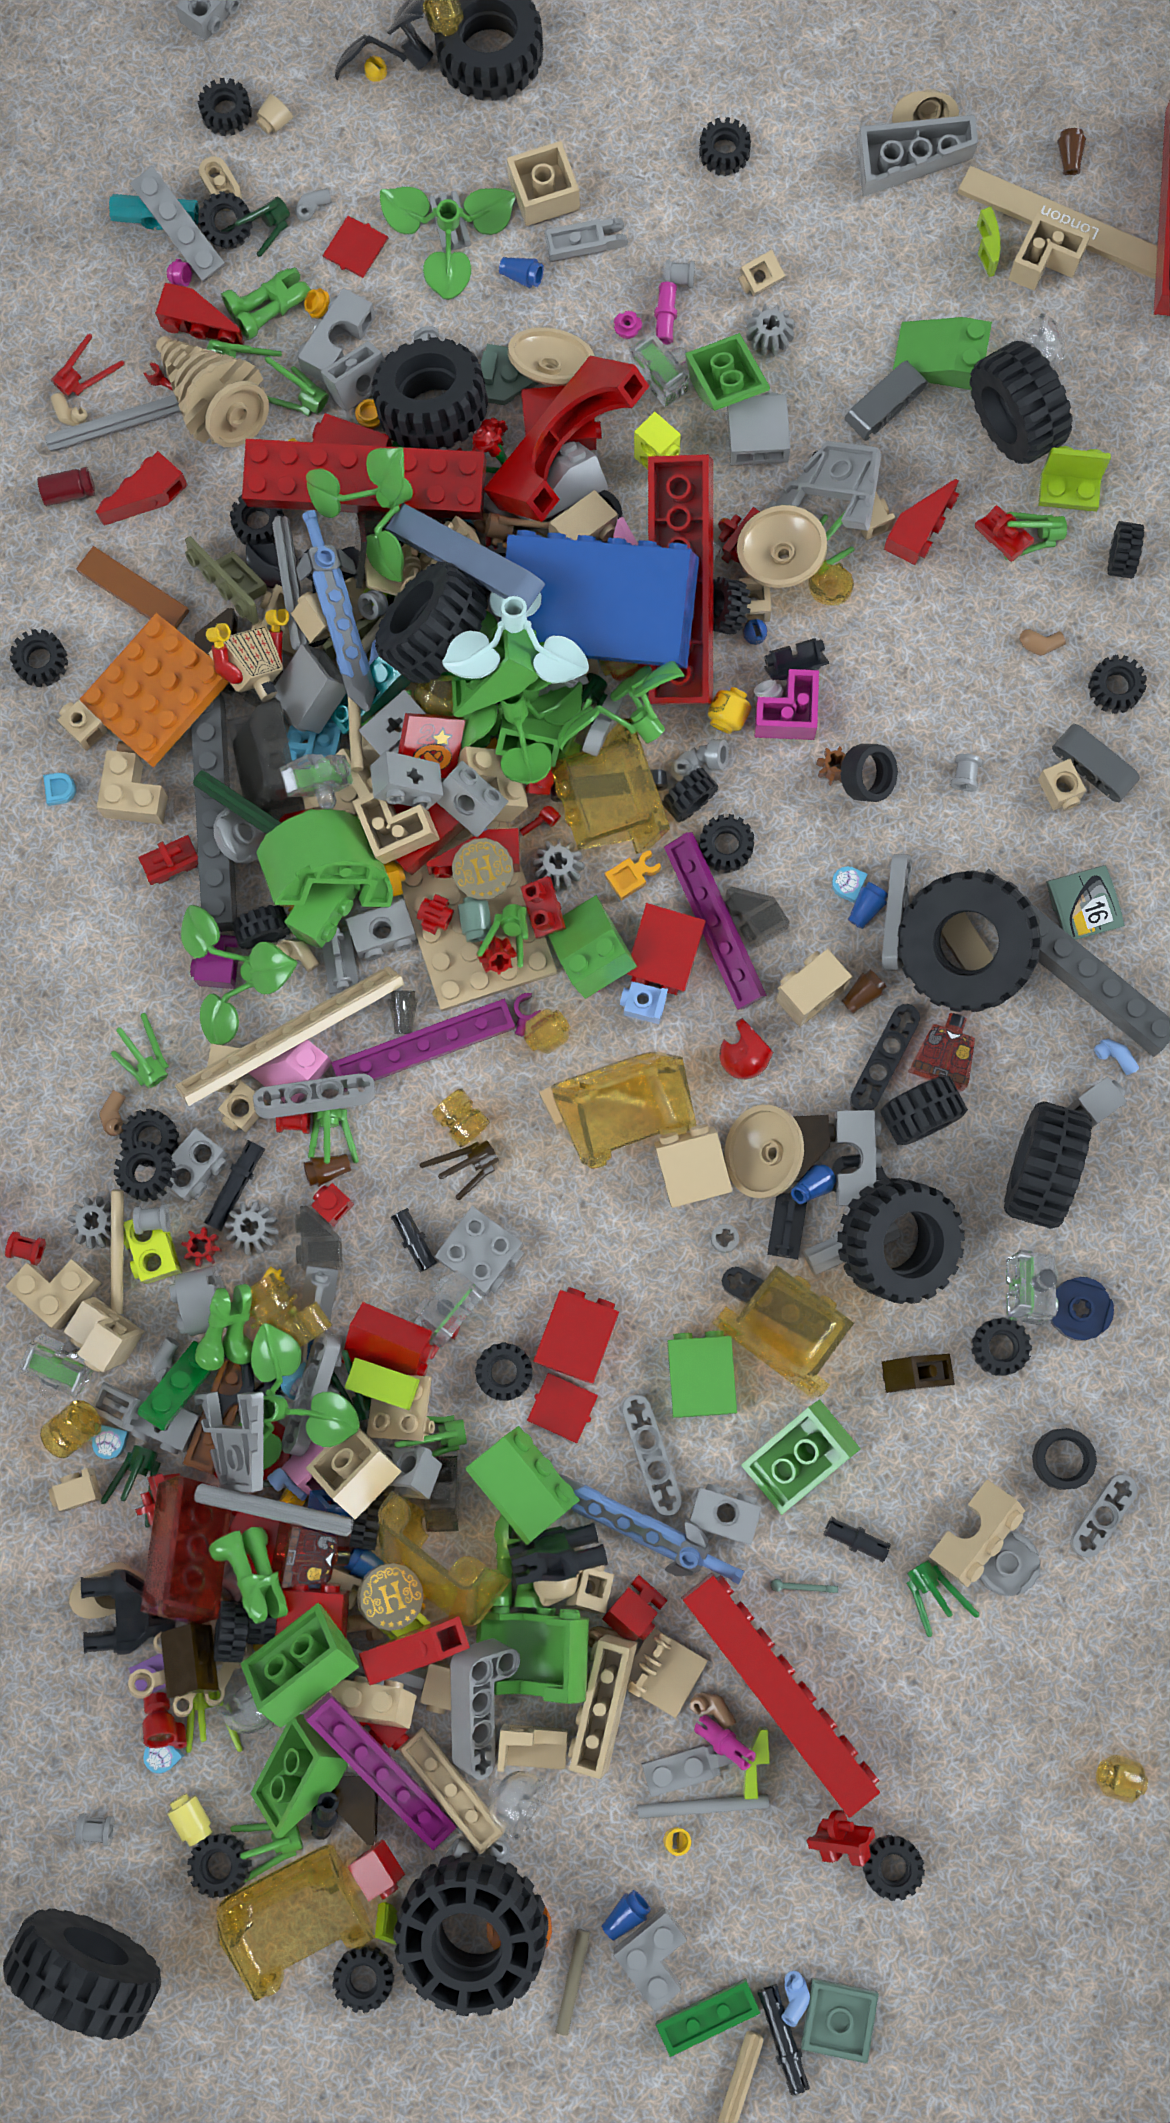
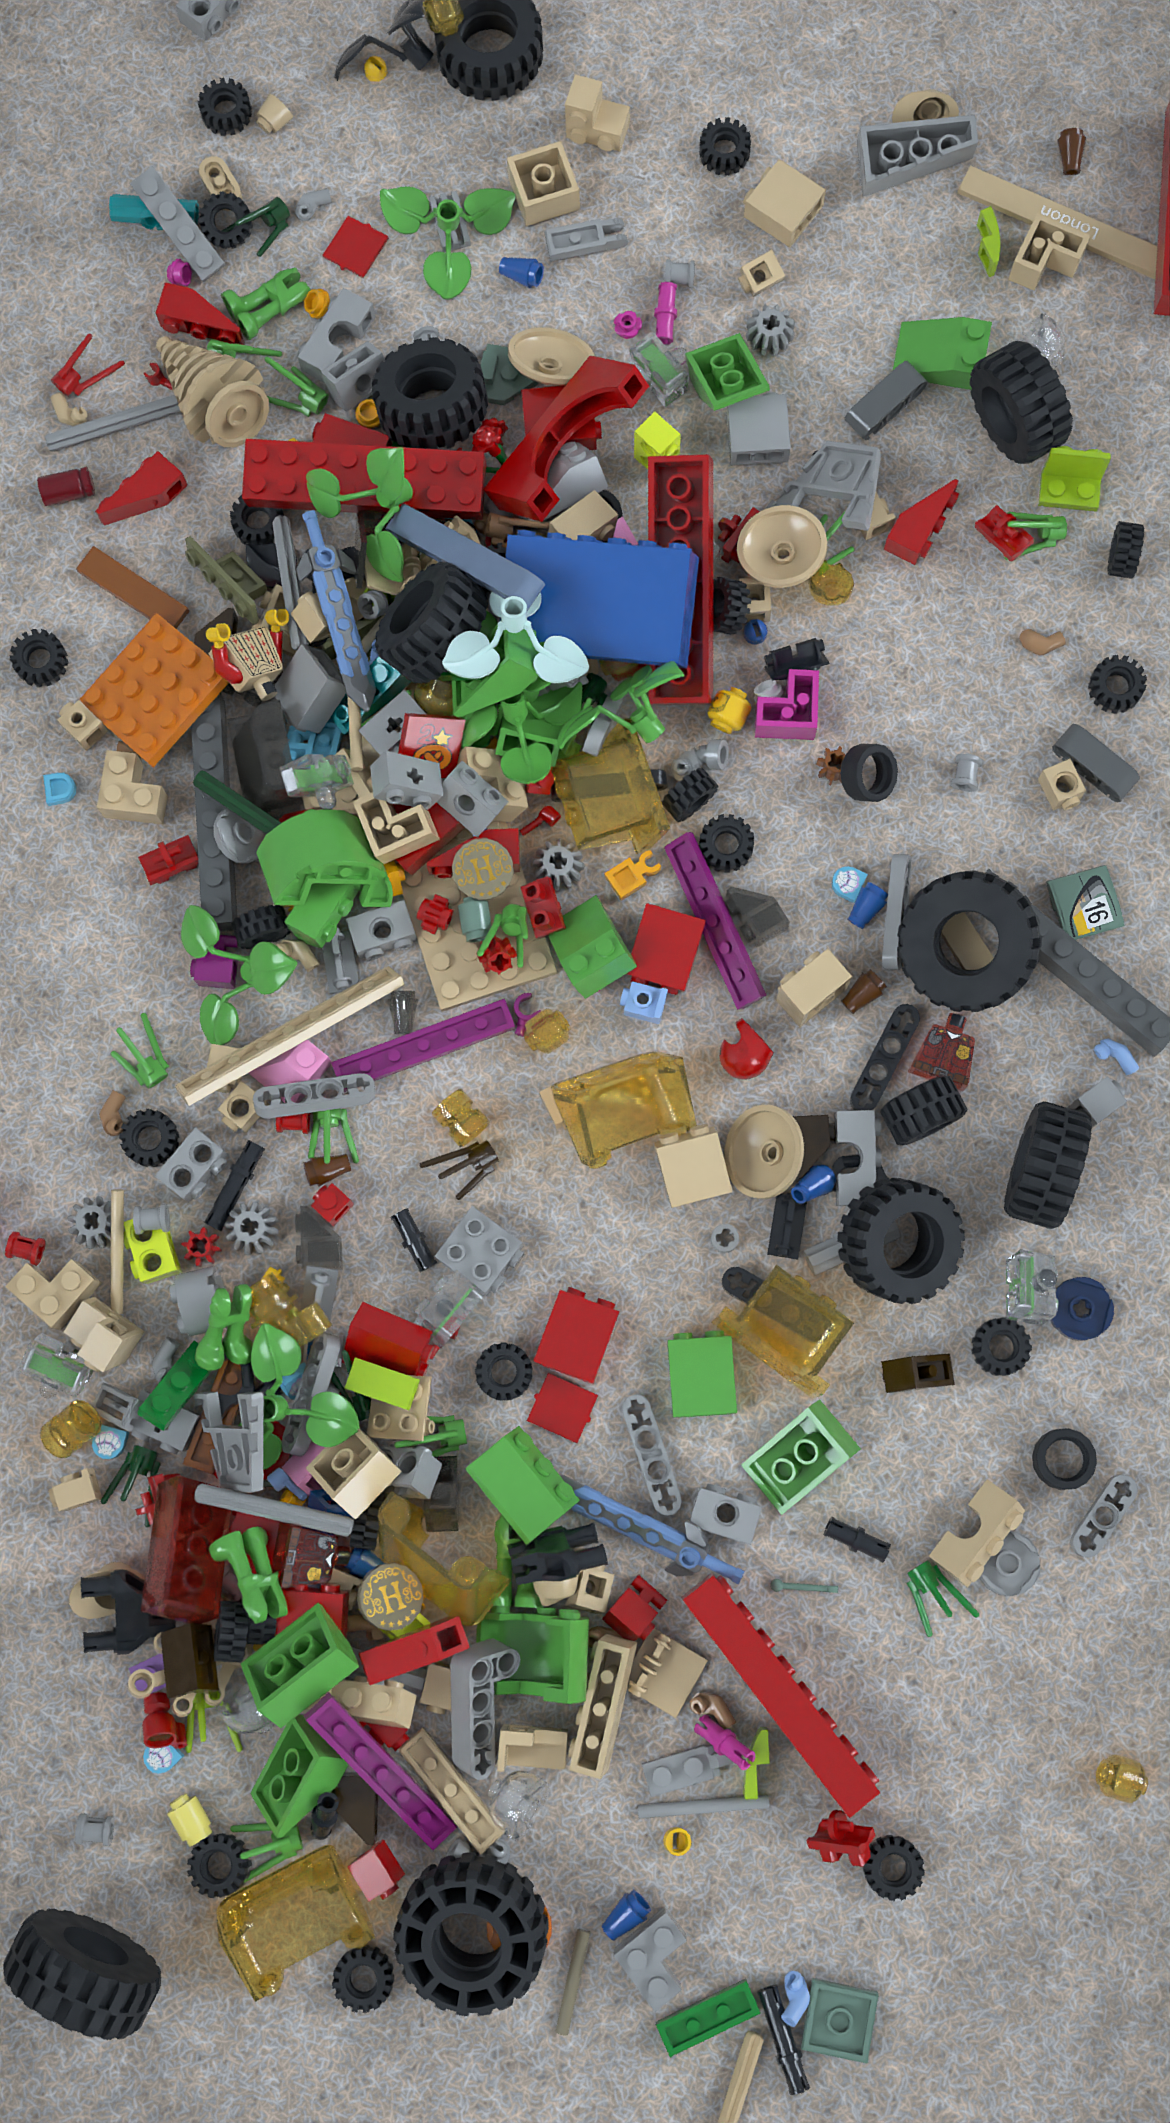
(131, 1161): black tyre -> none
(385, 1922): lime tile -> none
(594, 119): none -> tan brick
(783, 202): none -> tan brick

